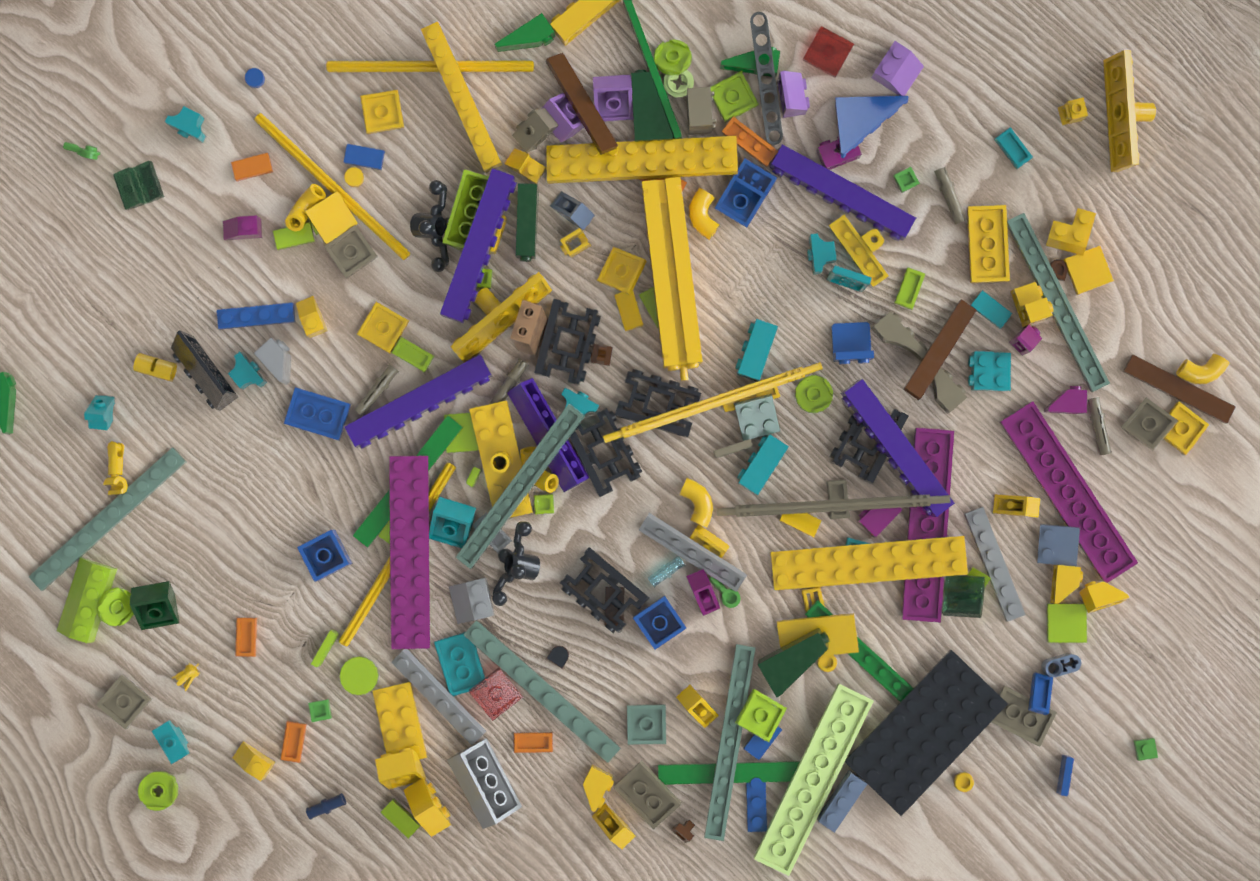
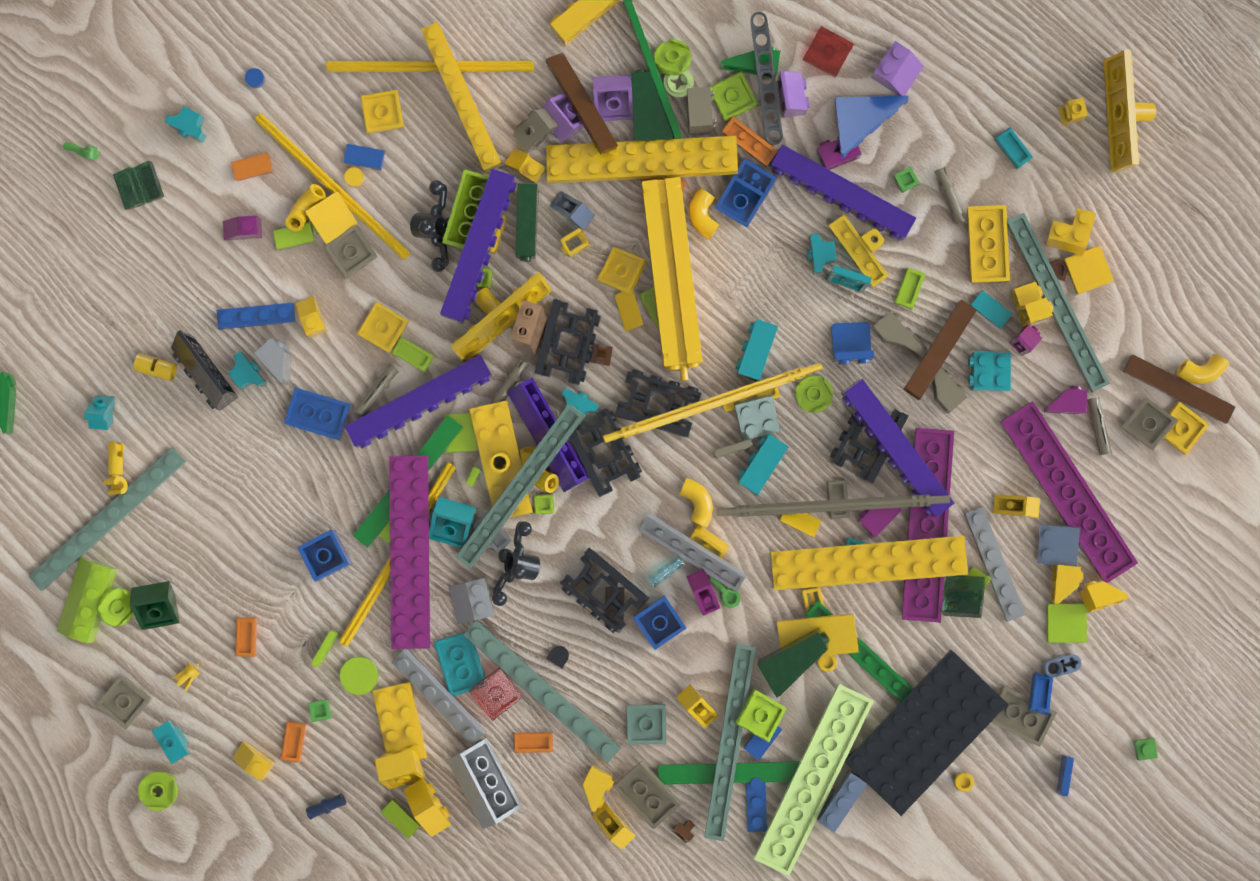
(529, 35): green slope -> none

